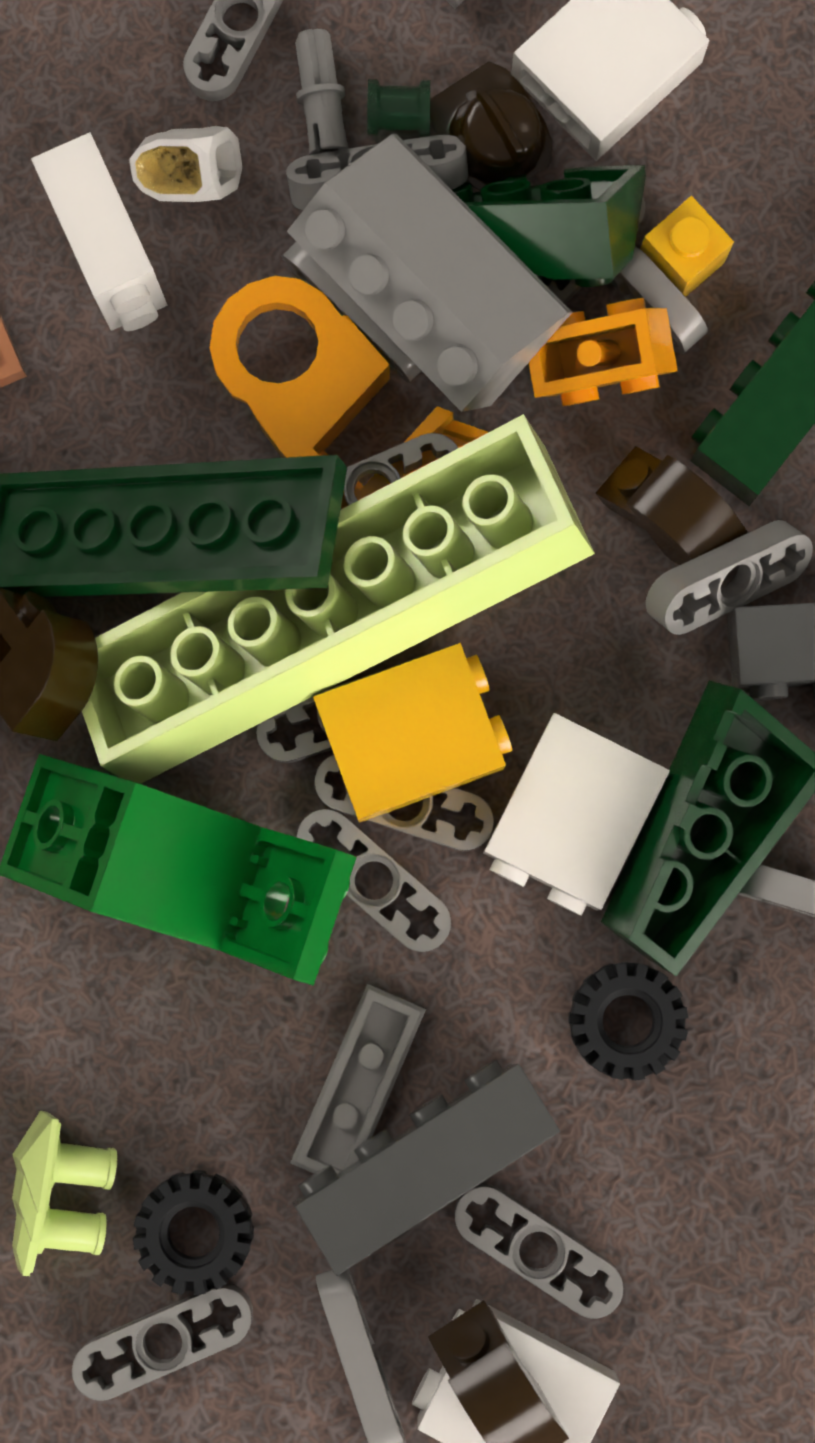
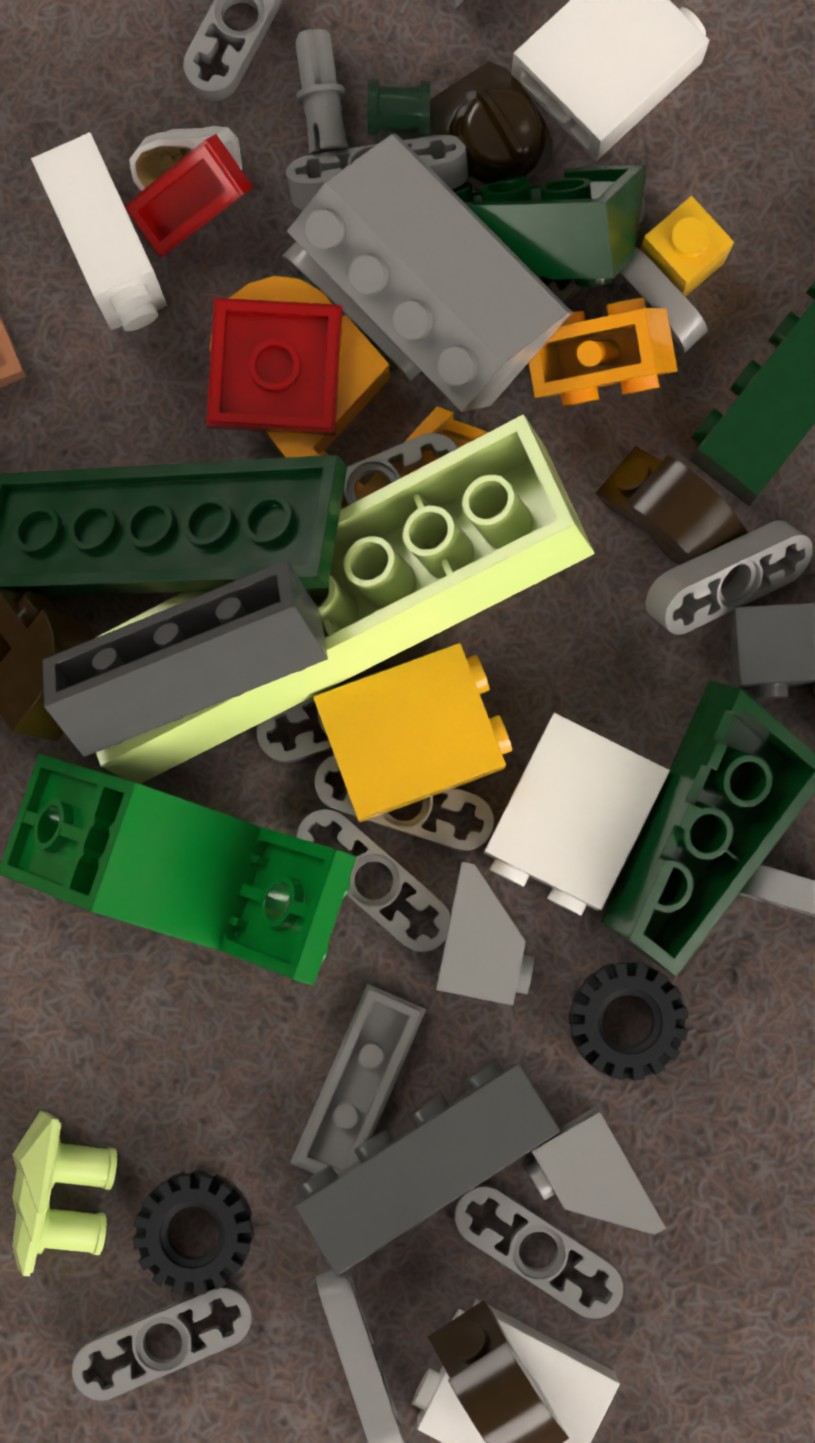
(184, 659): none -> dark grey brick
(188, 195): none -> red tile
(274, 366): none -> red tile
(482, 945): none -> light grey slope
(593, 1175): none -> light grey slope

